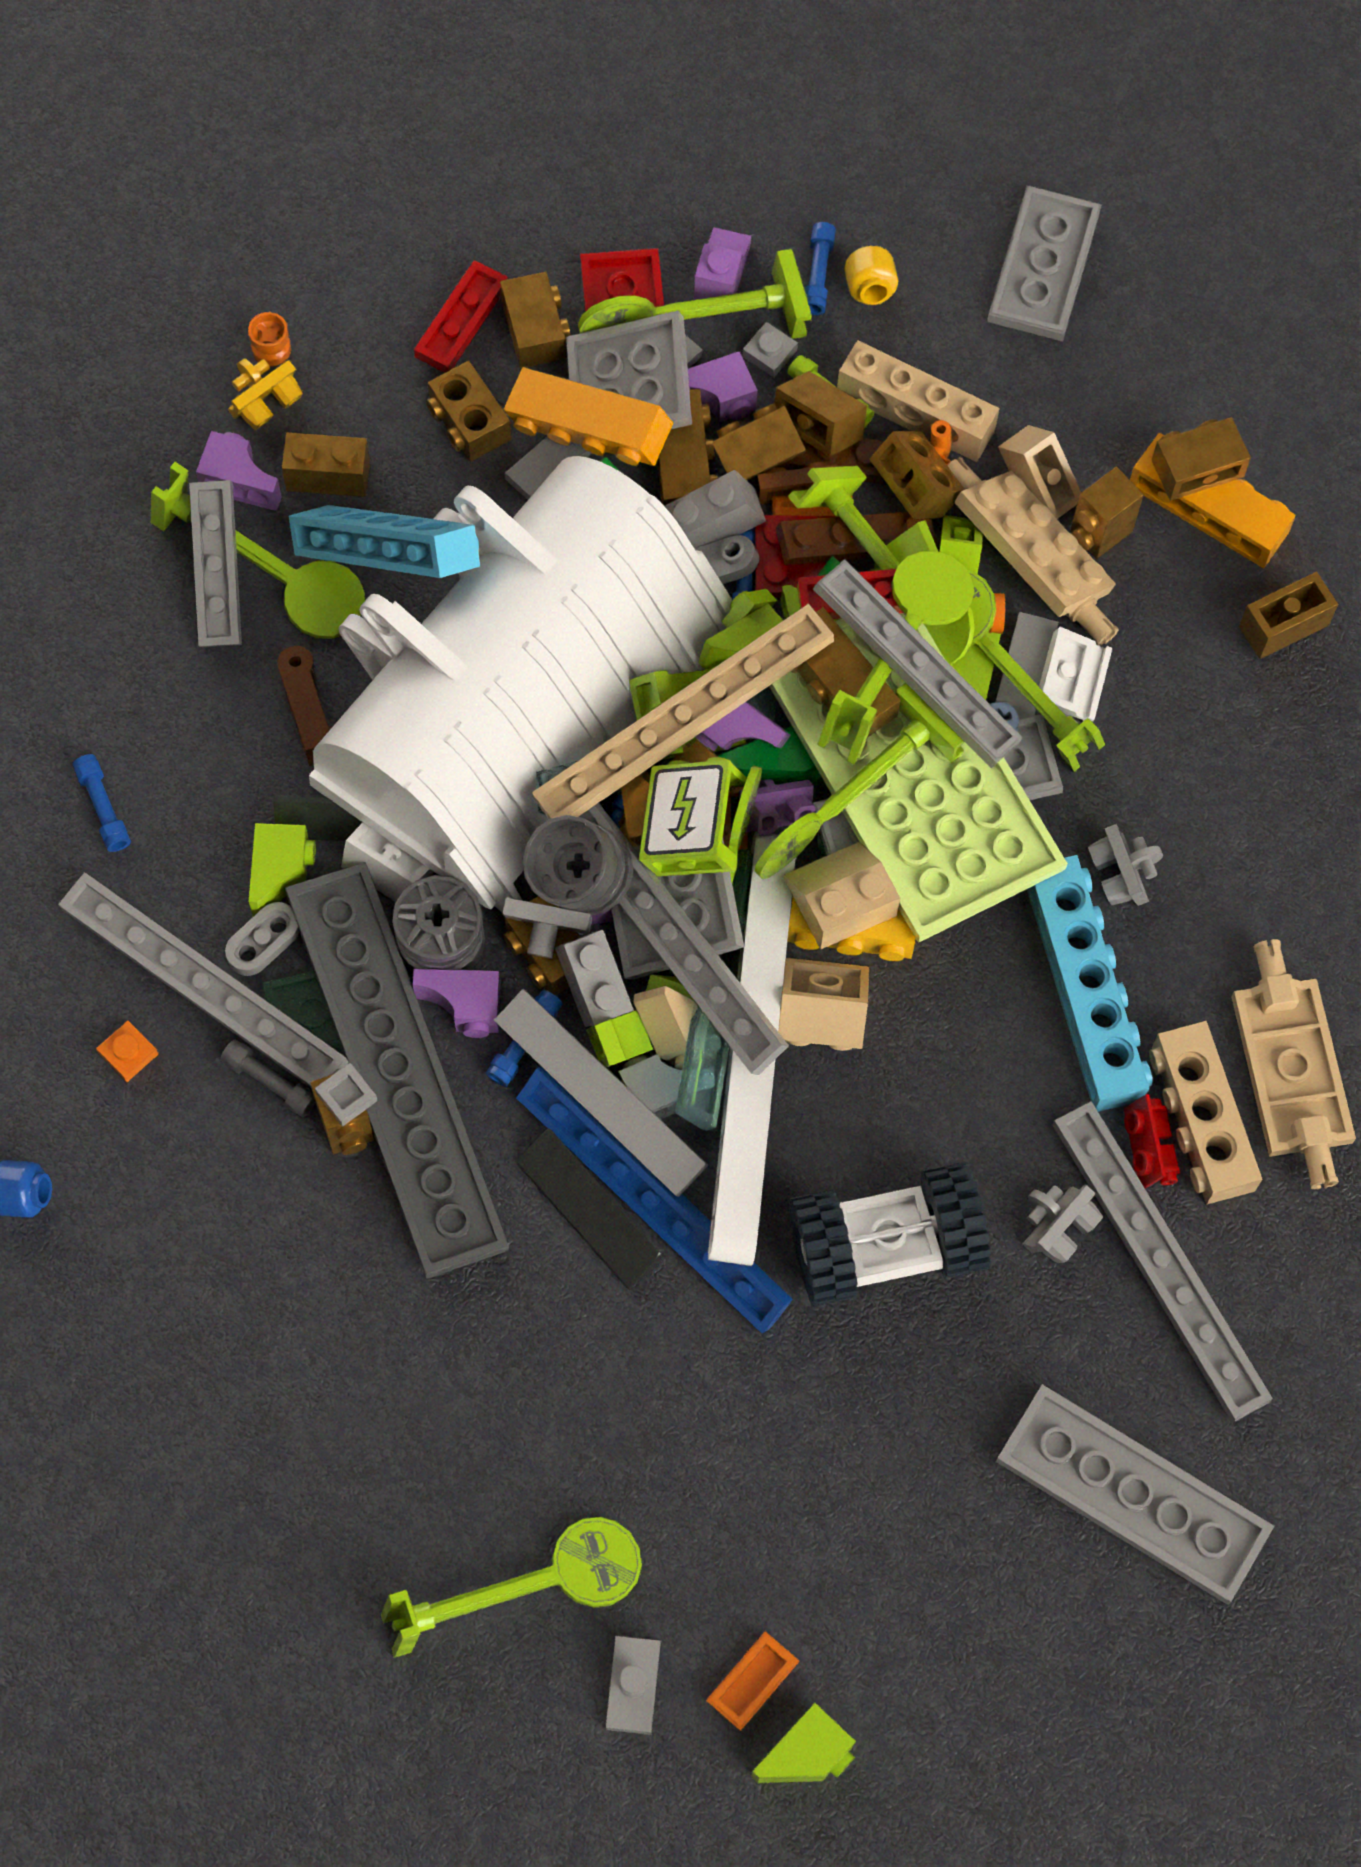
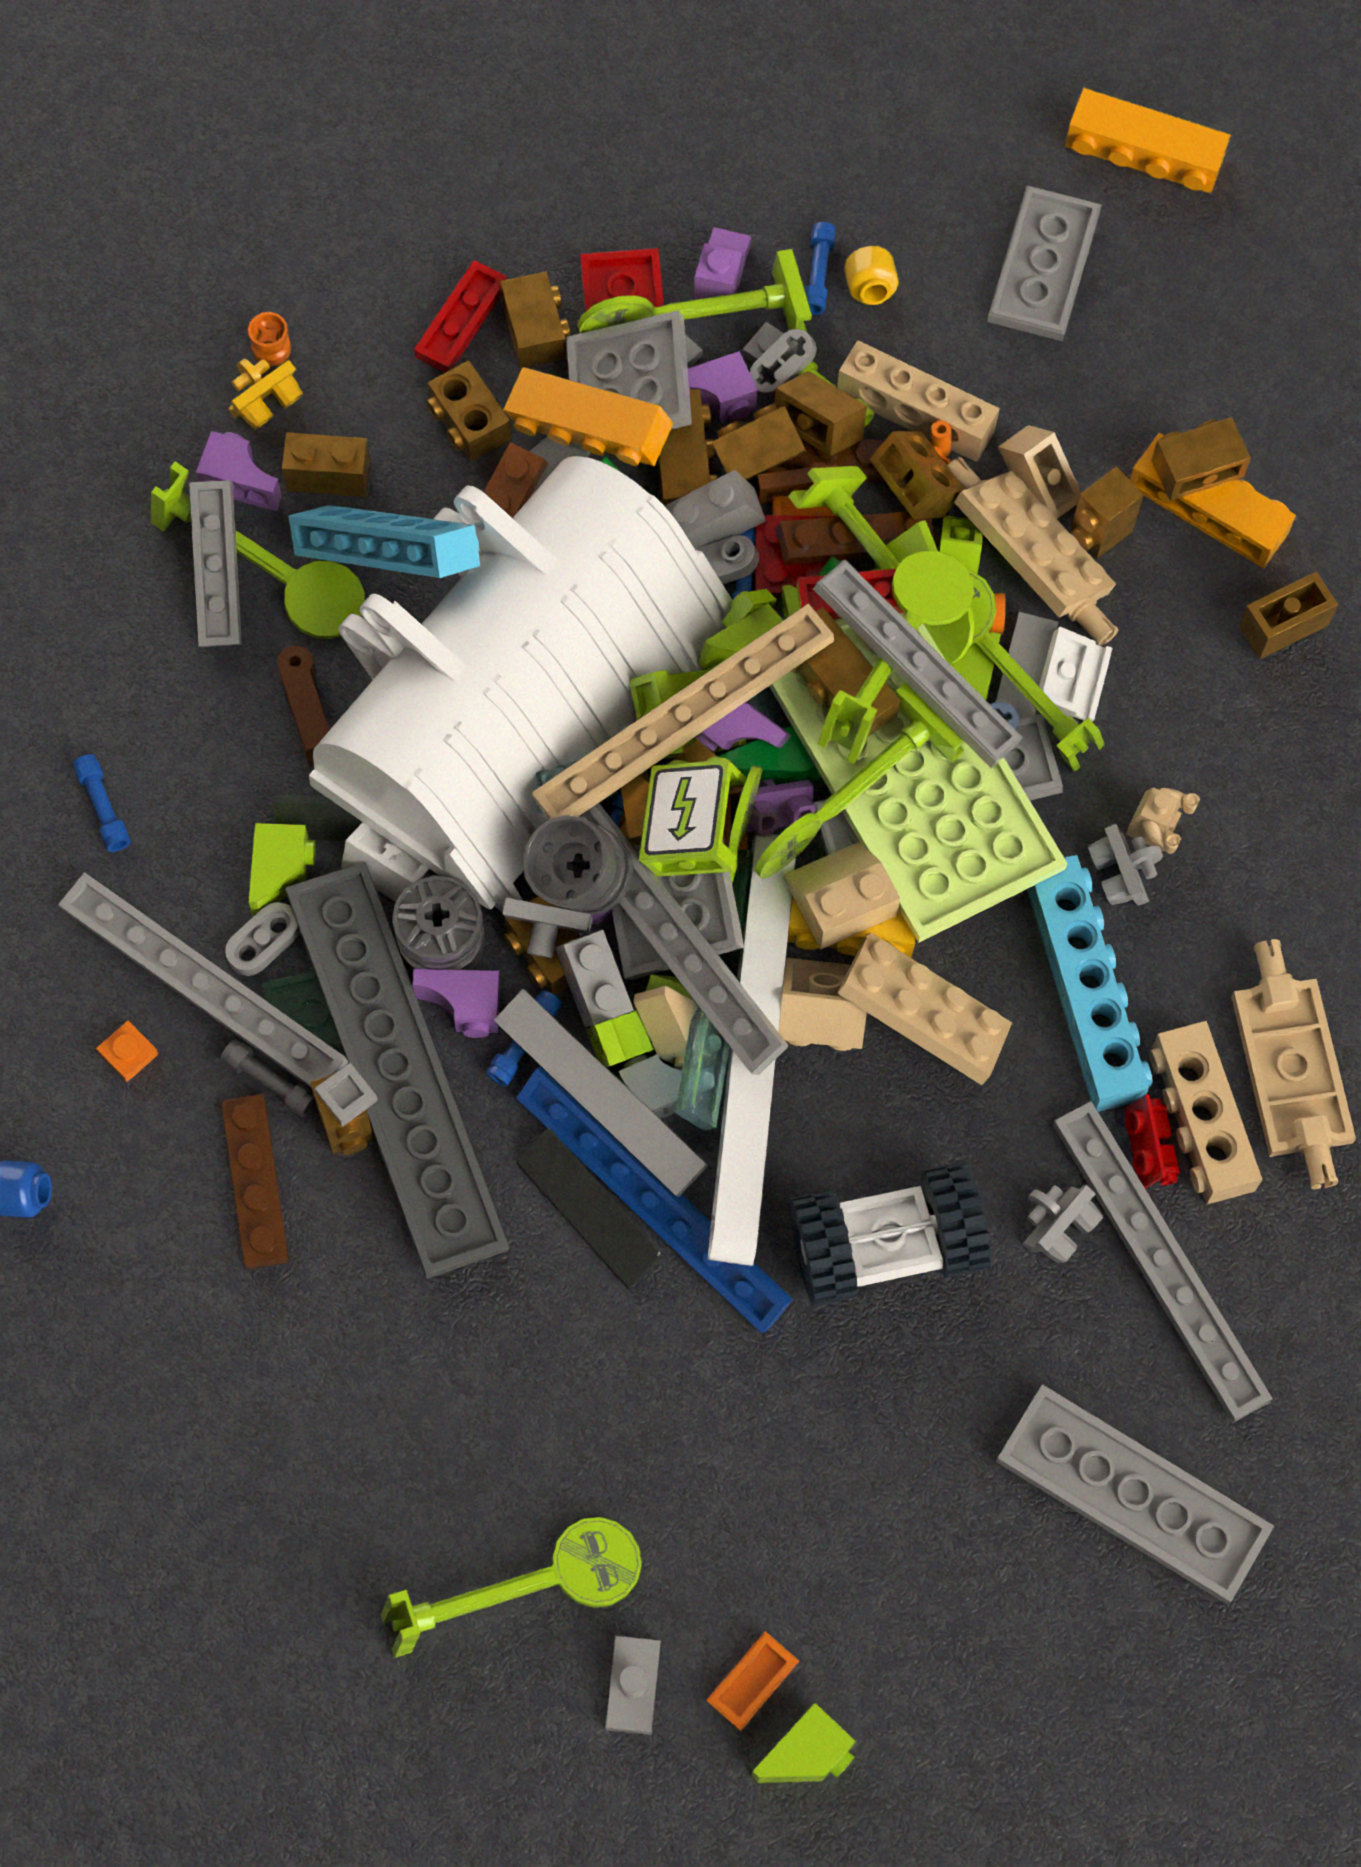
(255, 1181): none -> reddish brown plate
(515, 478): none -> dark orange plate
(776, 354): none -> light grey beam
(925, 1008): none -> tan plate
(1147, 140): none -> light orange brick
(1159, 815): none -> tan piece

